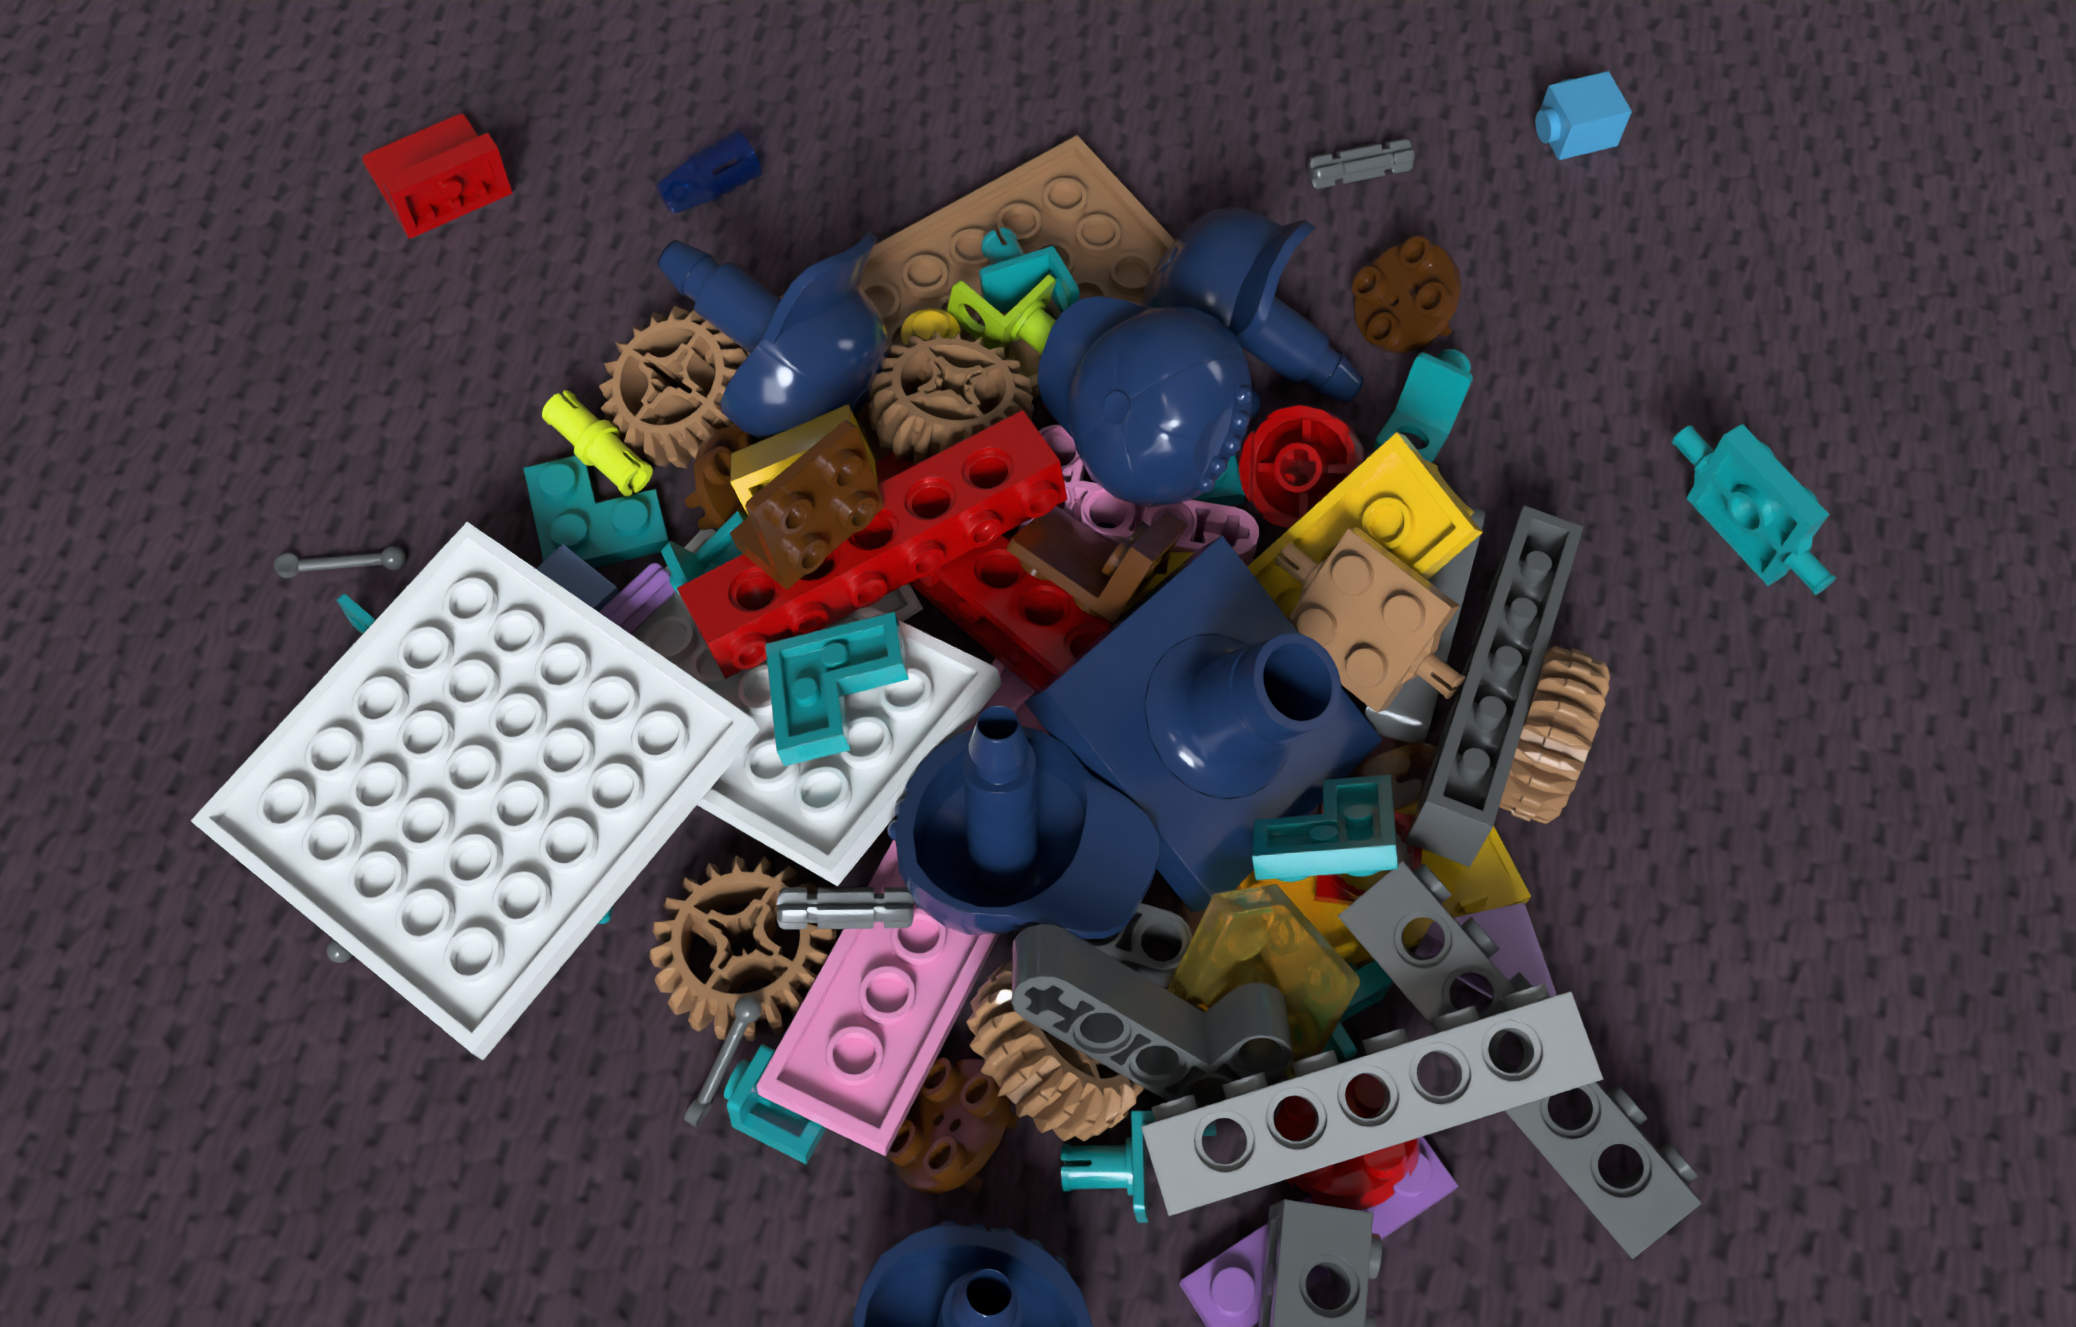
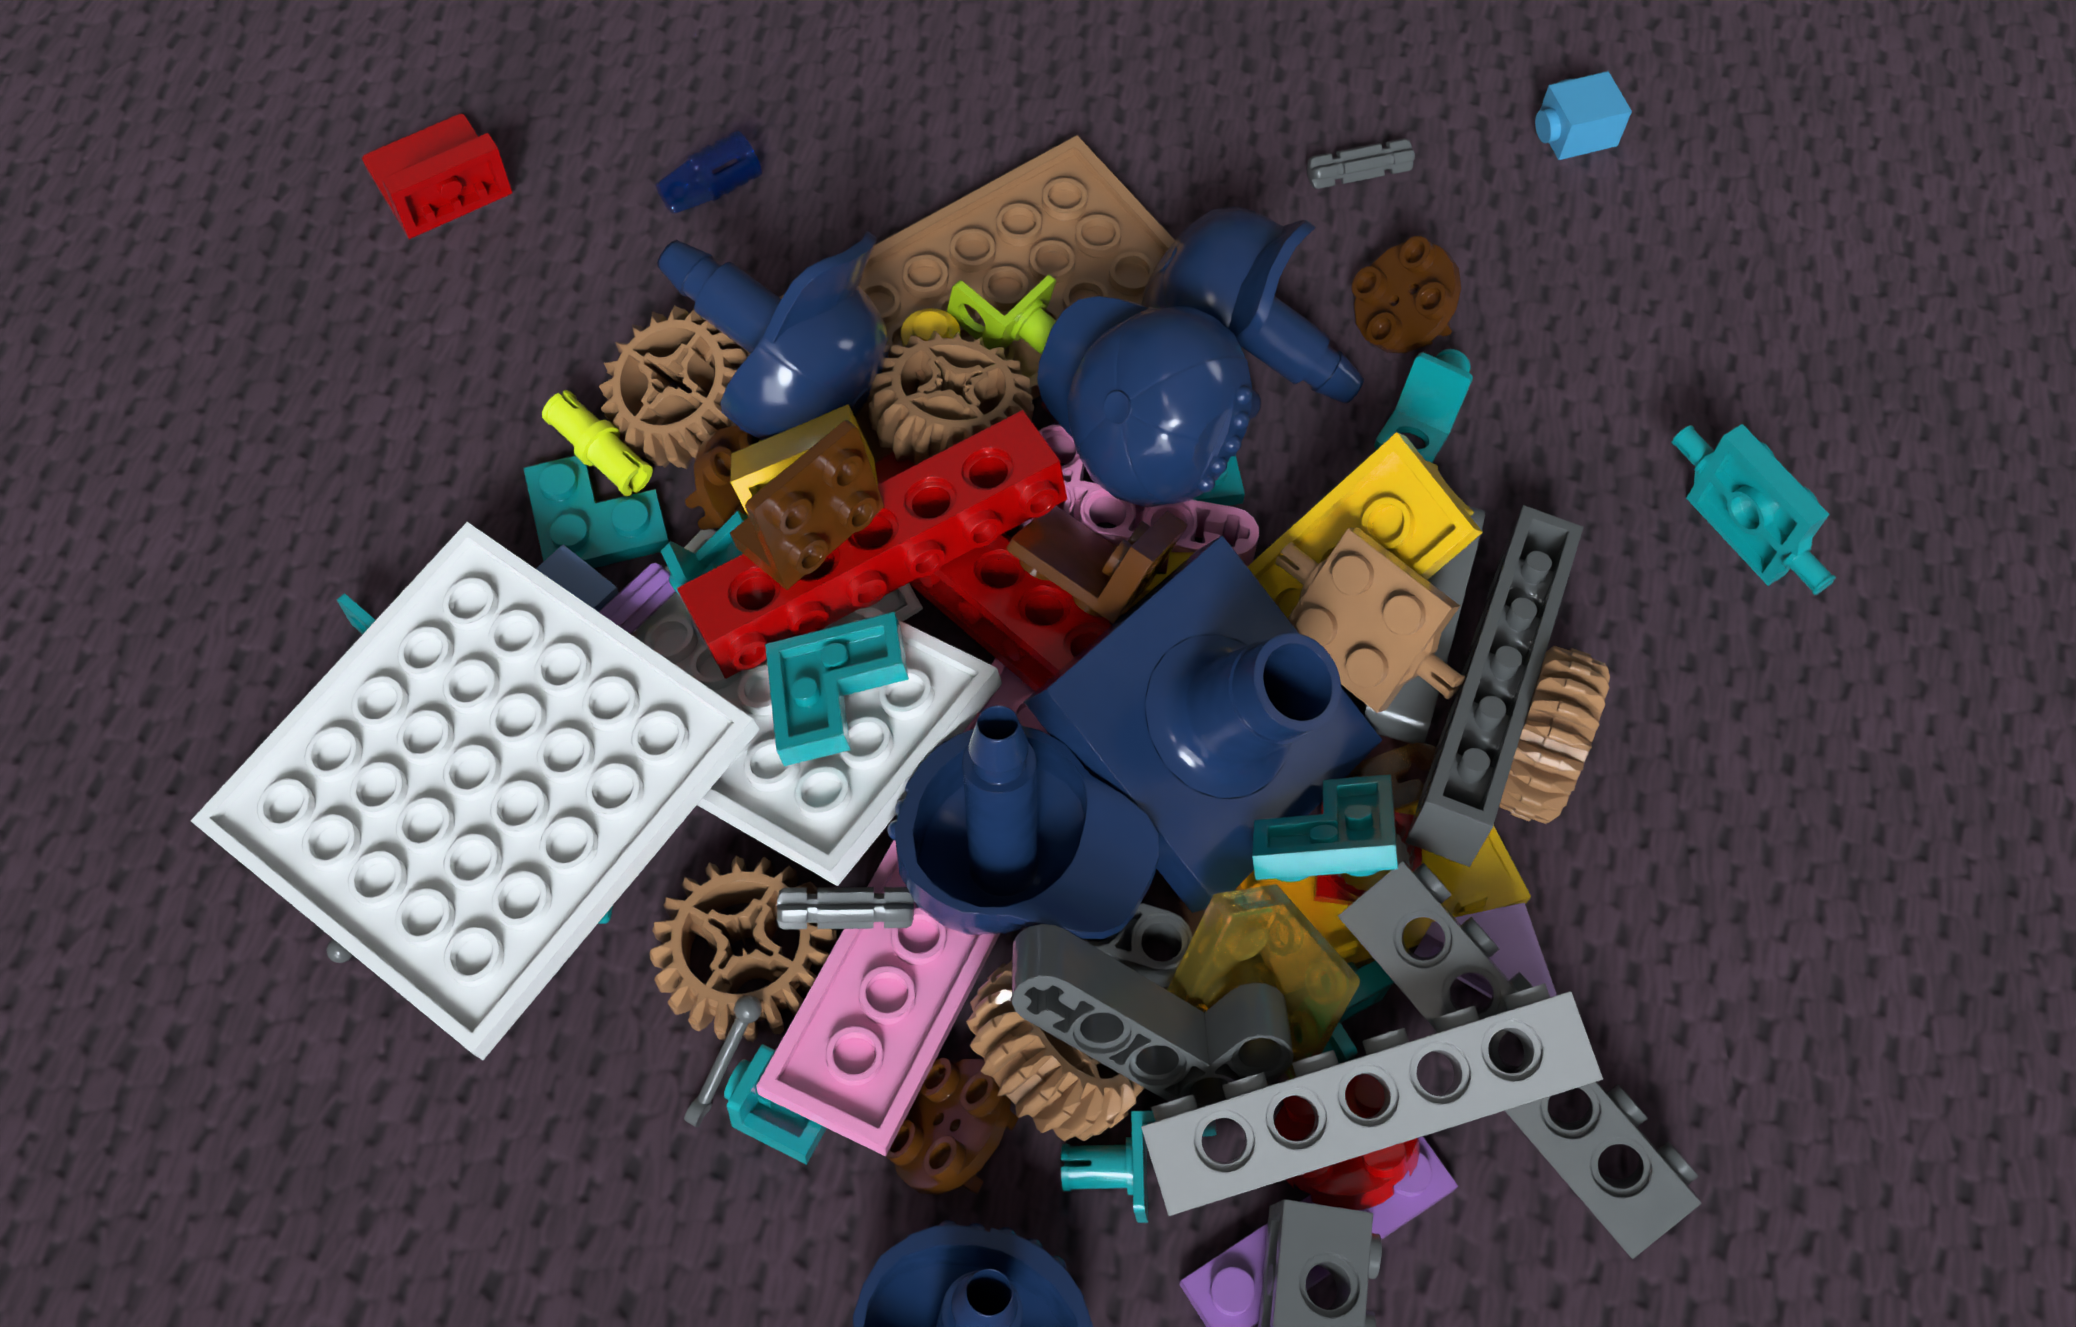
(289, 565): dark grey hinge -> none
(1017, 273): teal bracket -> none
(1297, 461): red cylinder -> none

